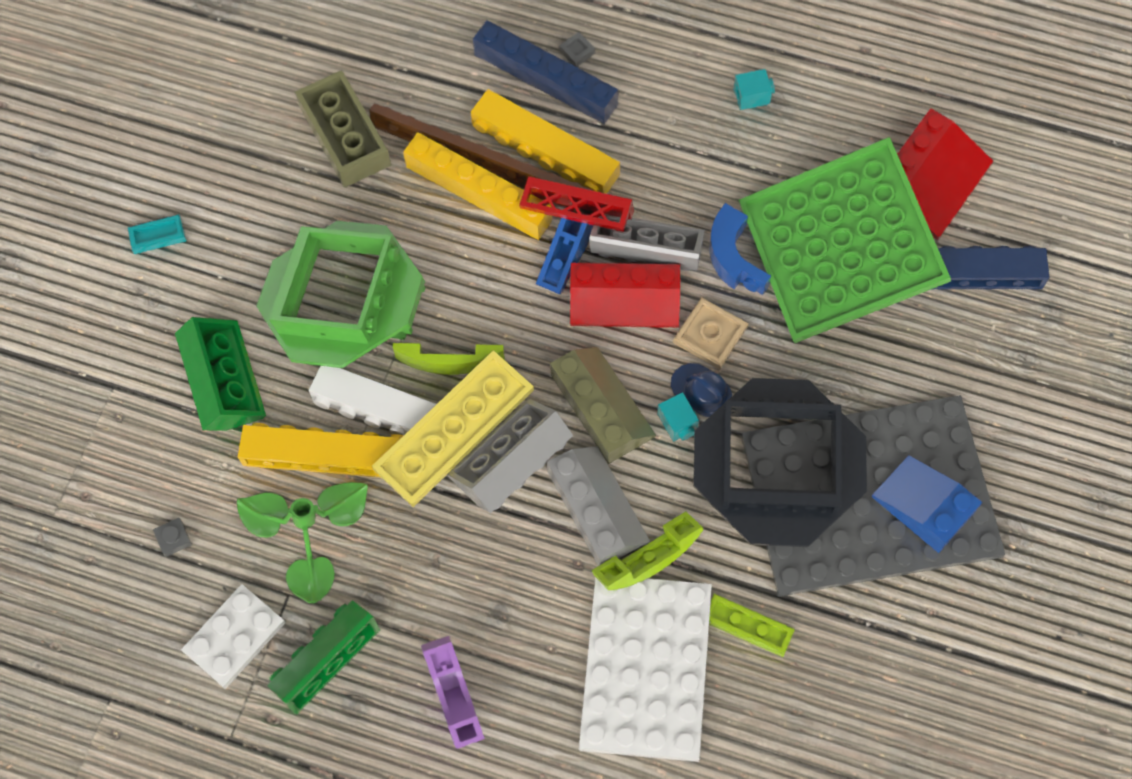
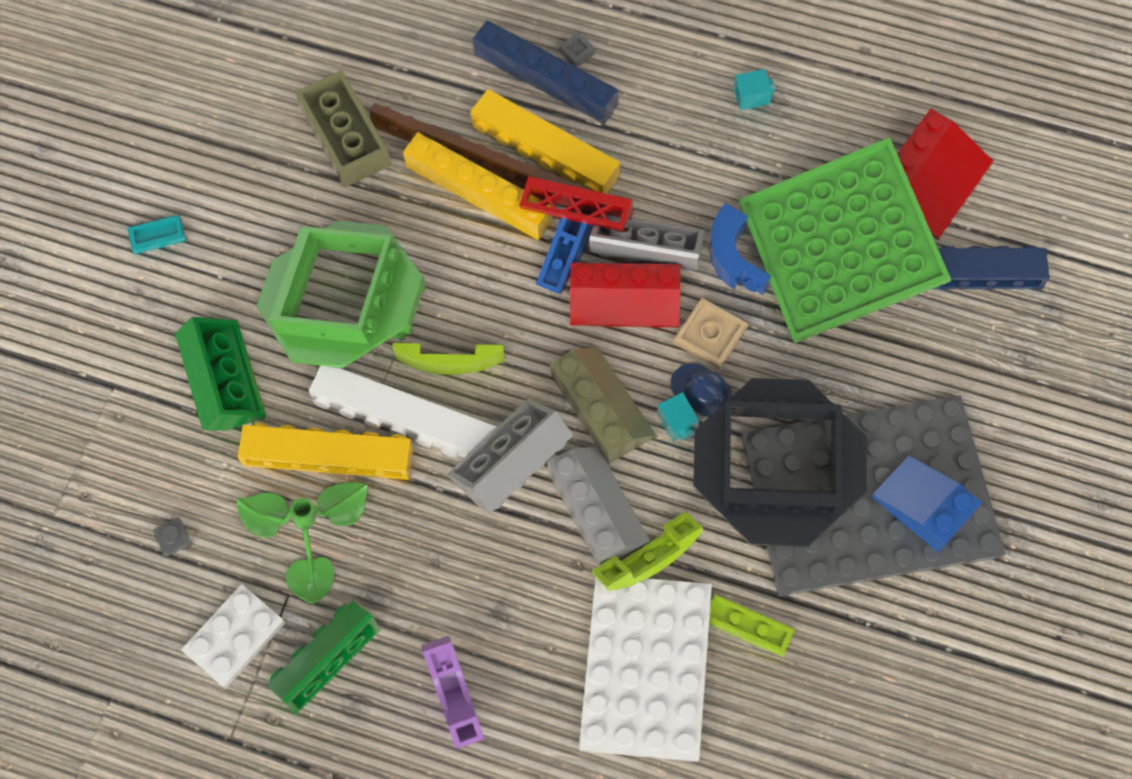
(453, 428): light yellow plate -> none

